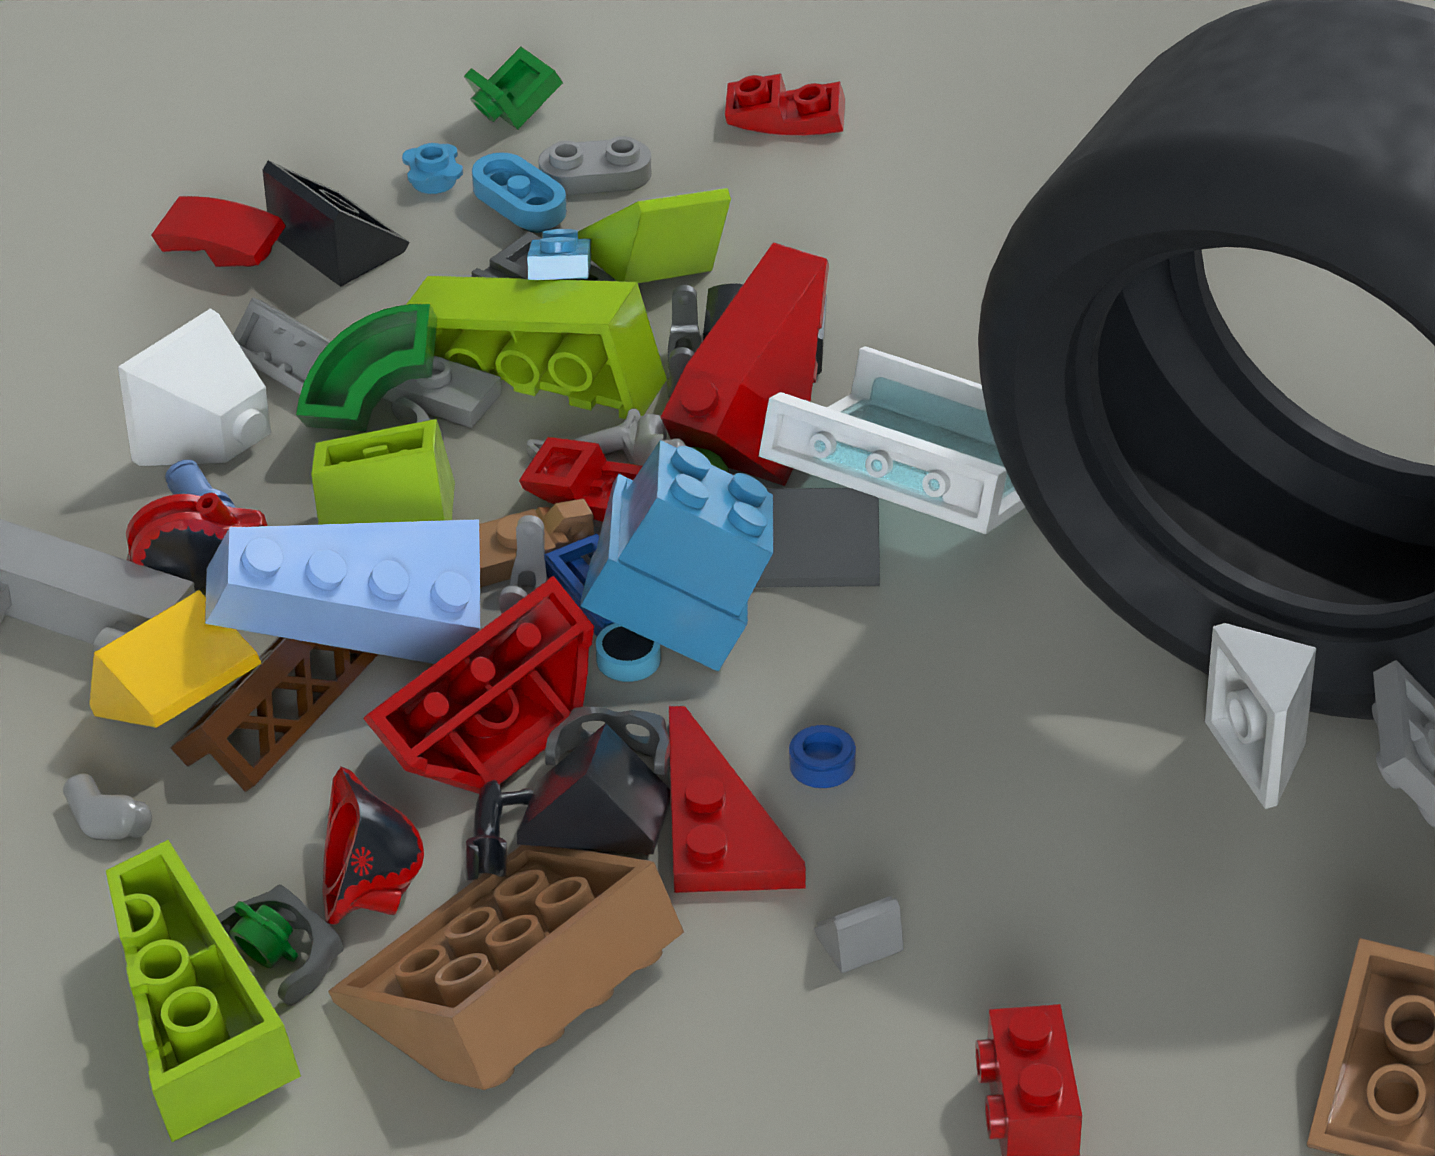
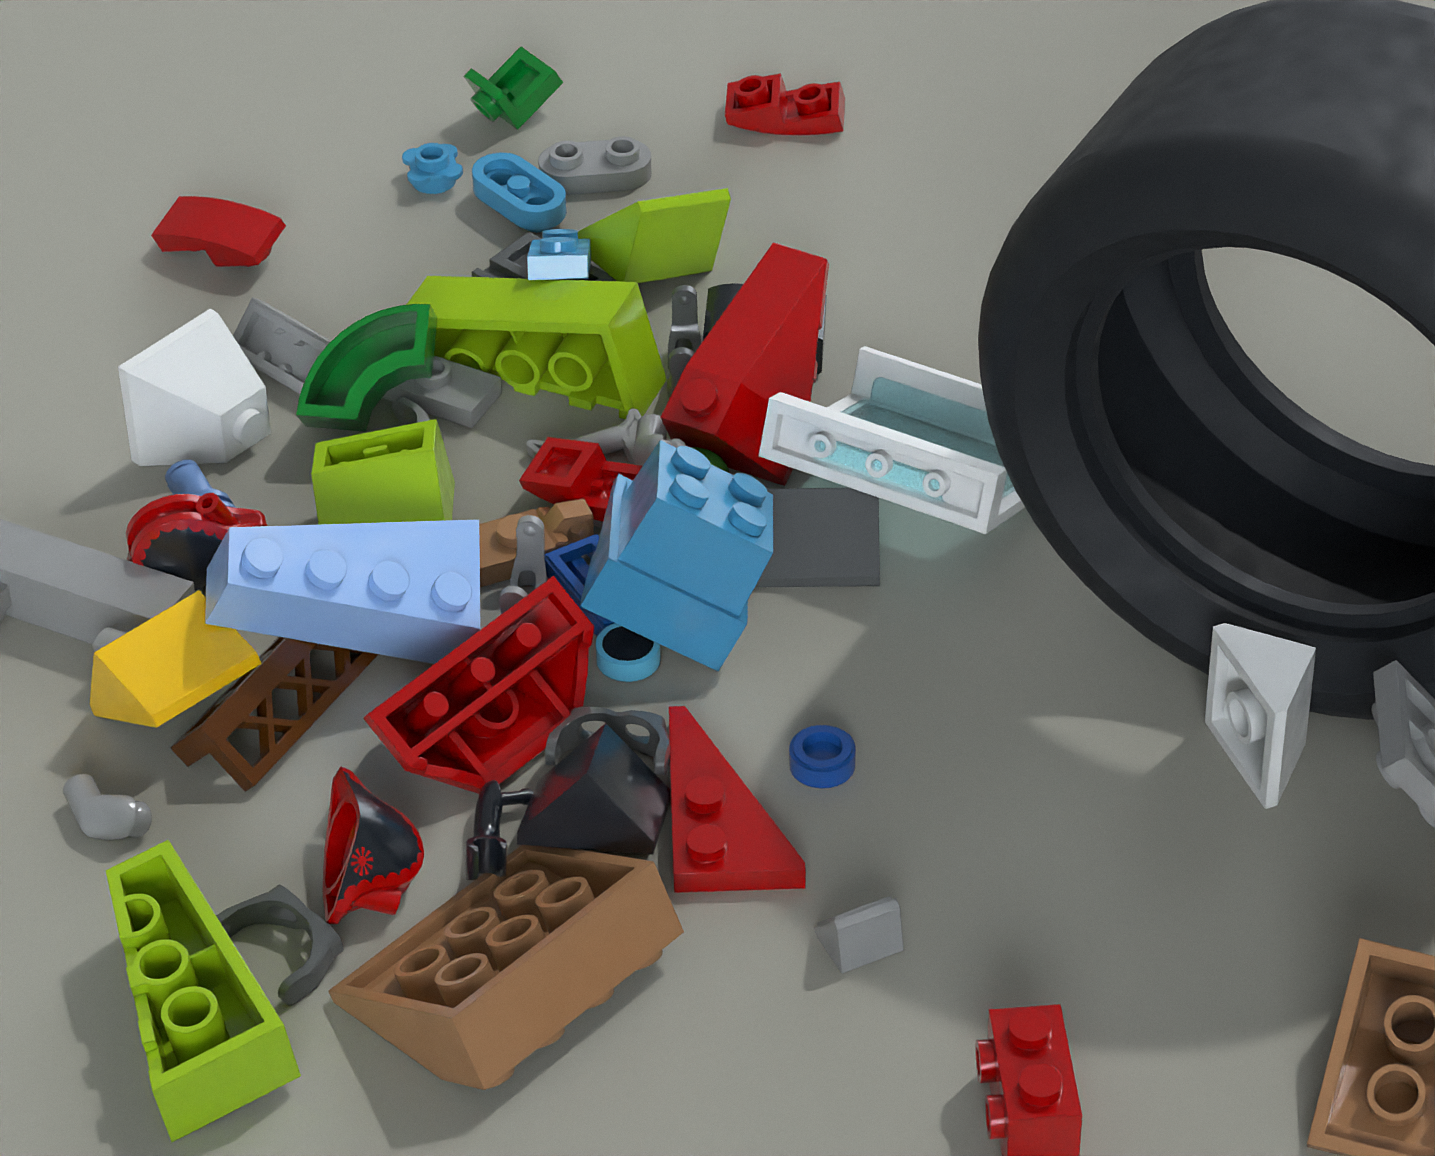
(262, 935): green plate -> none
(327, 226): black slope -> none

